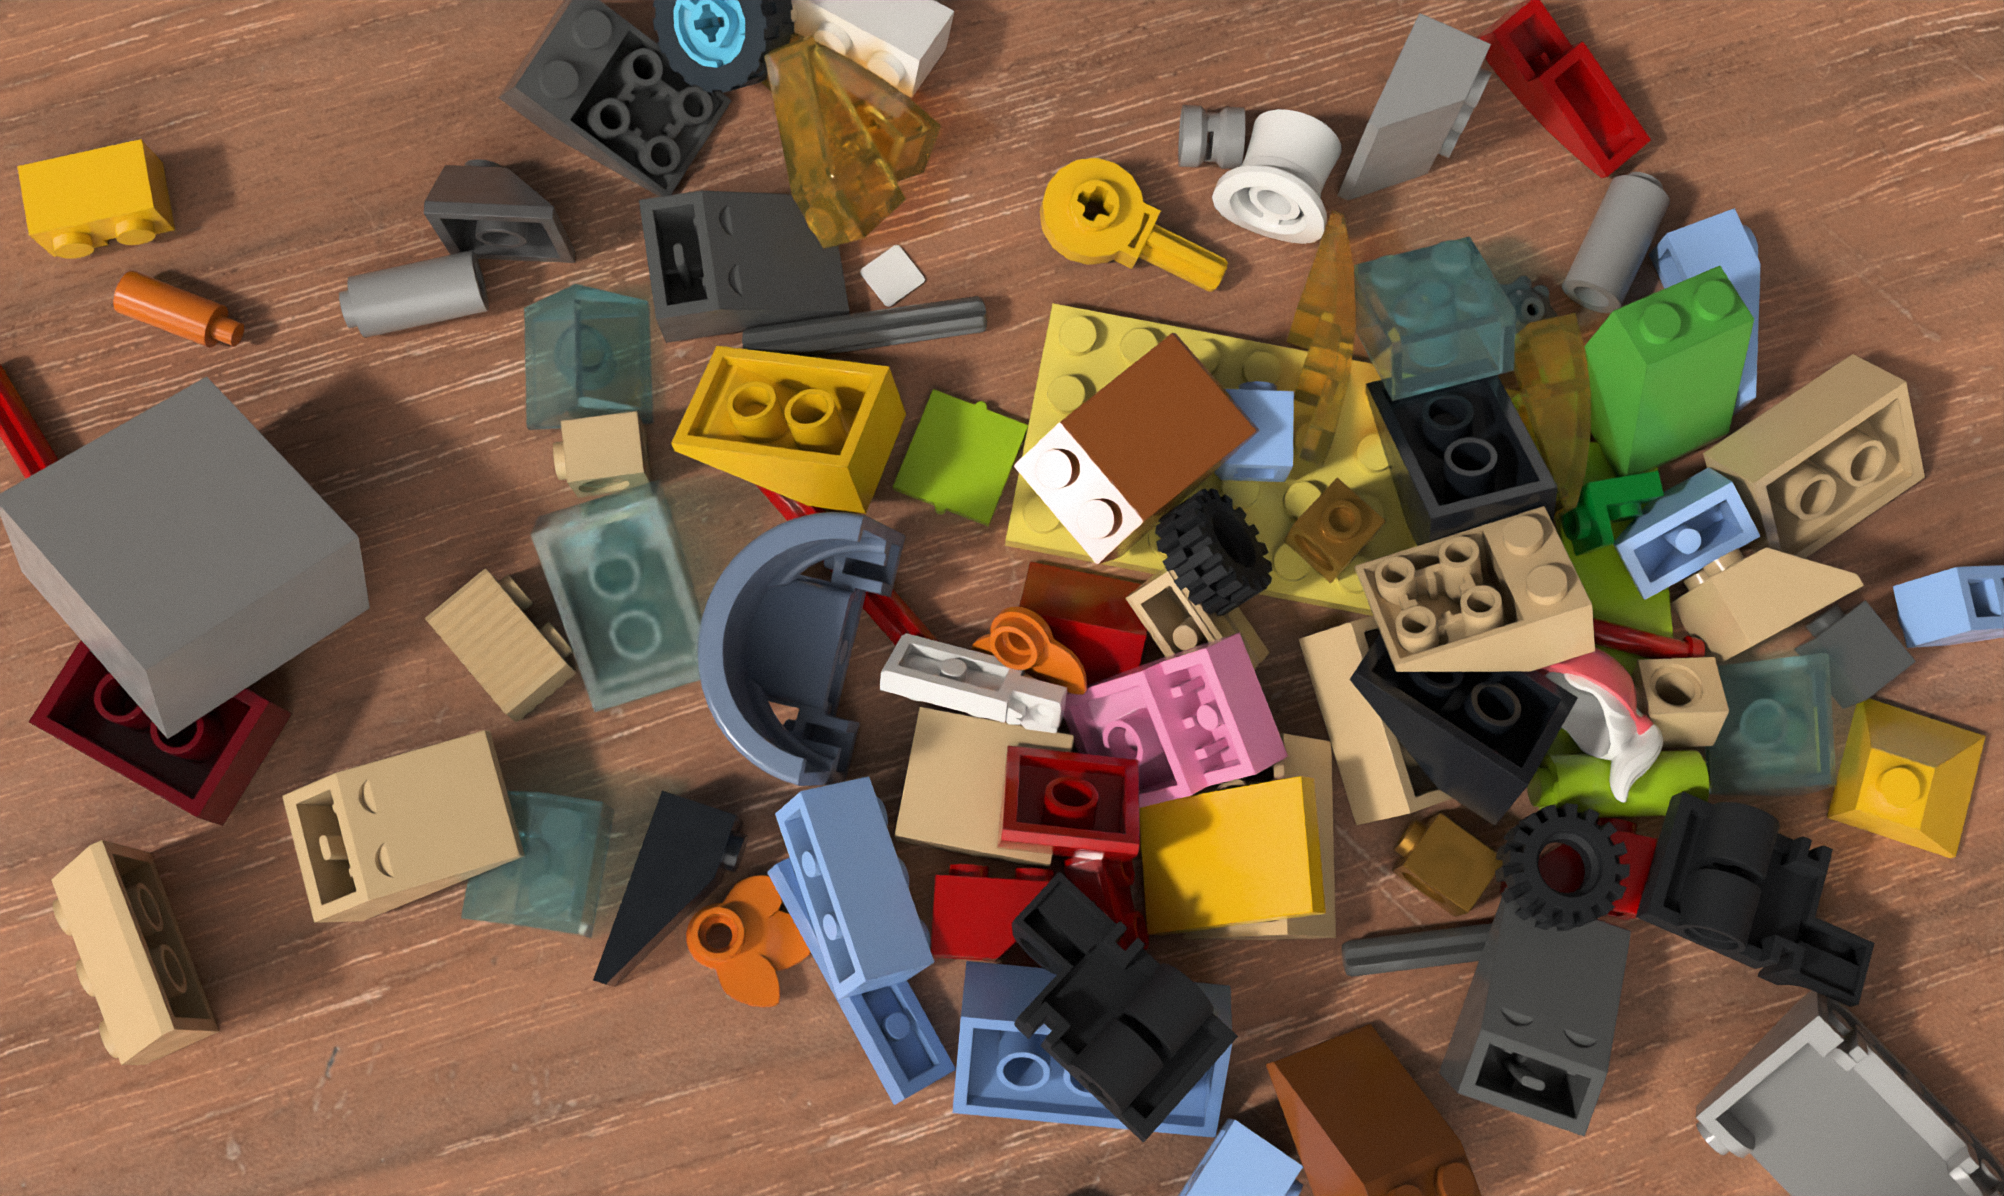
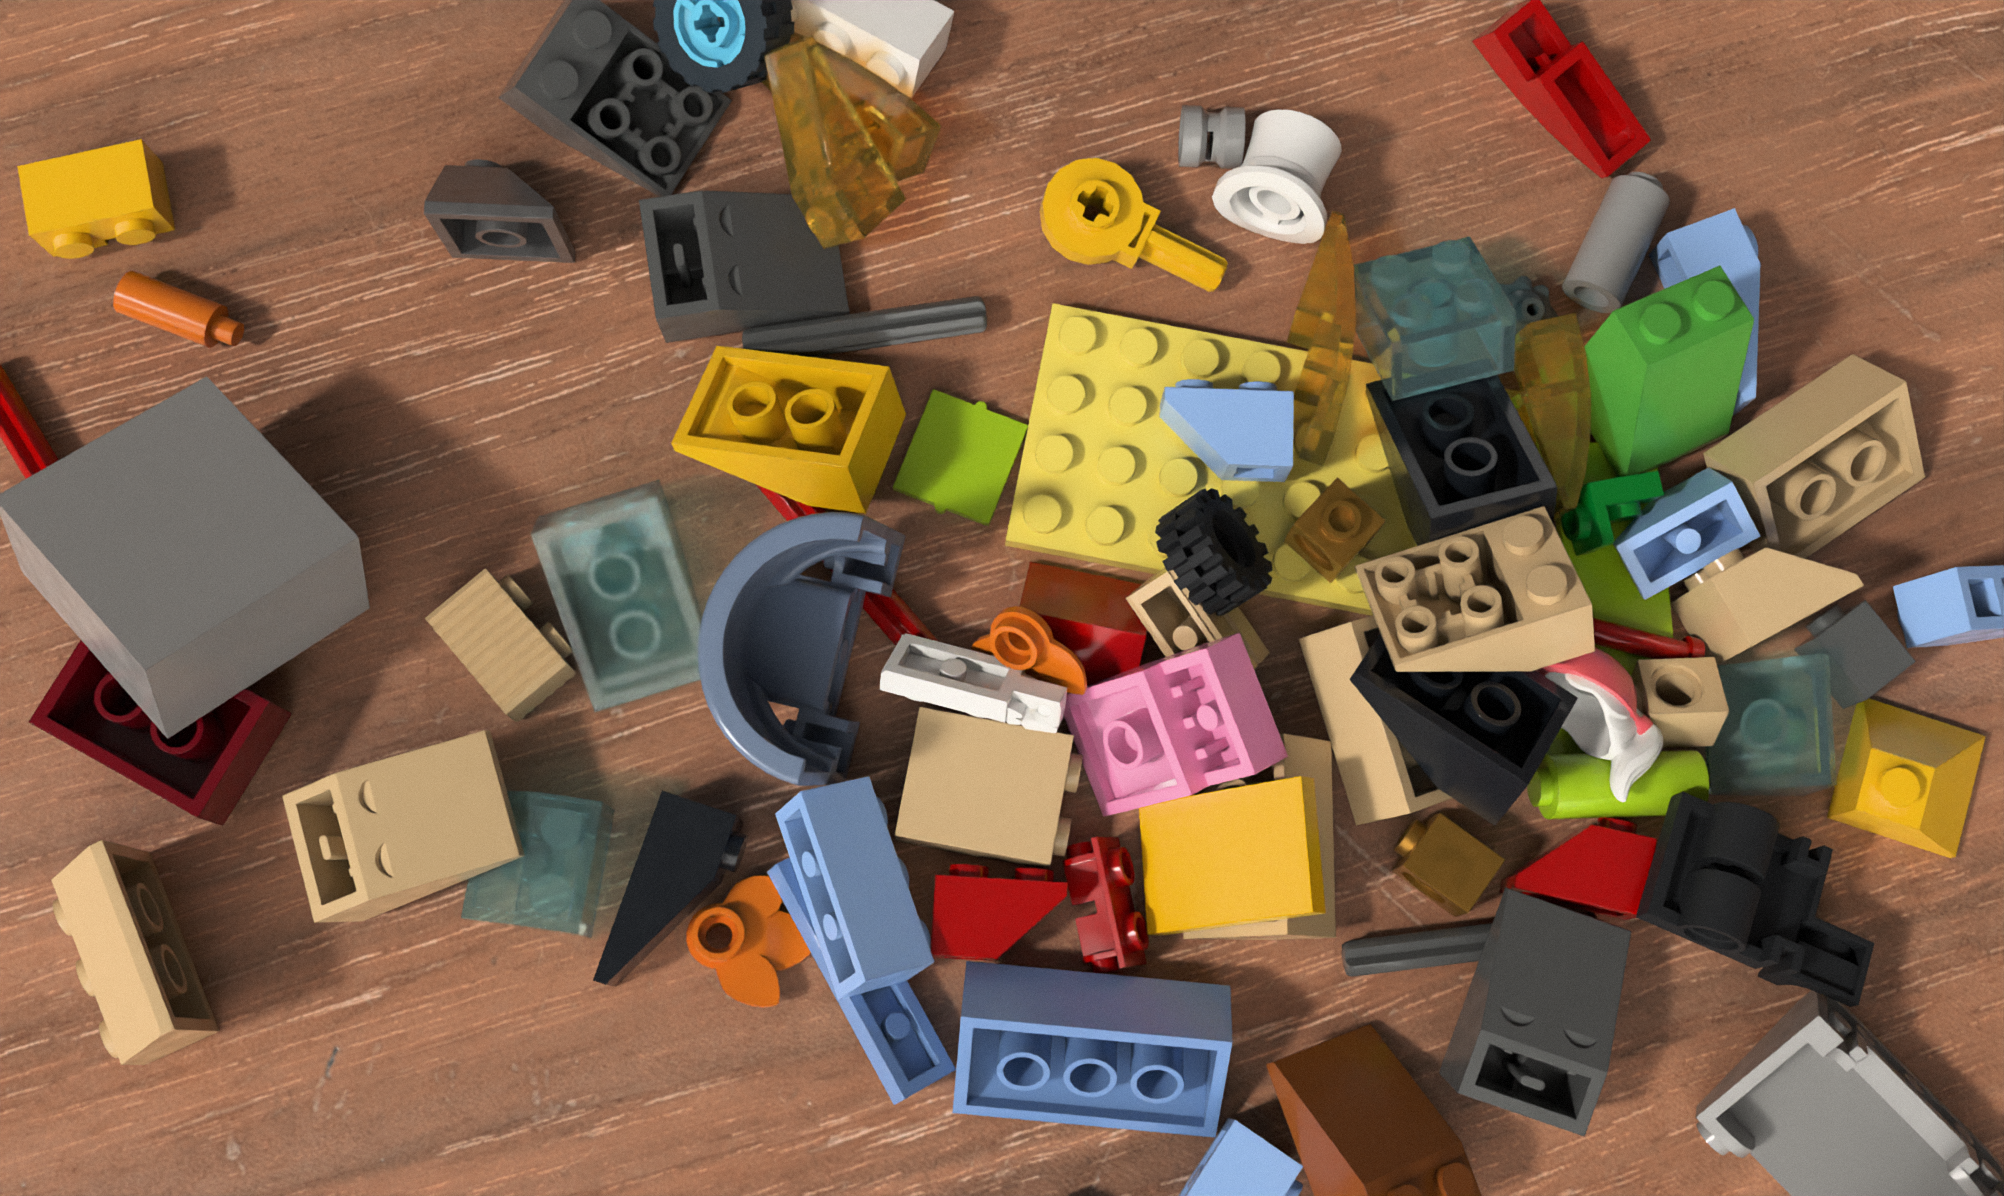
(415, 294): light grey brick -> none
(587, 357): clear light blue slope -> none
(603, 454): tan brick -> none
(892, 275): white sticker -> none
(1070, 804): red slope -> none
(1115, 1015): black plate -> none
(1136, 449): dark orange slope -> none
(1419, 108): light grey slope -> none
(1592, 843): black tyre -> none

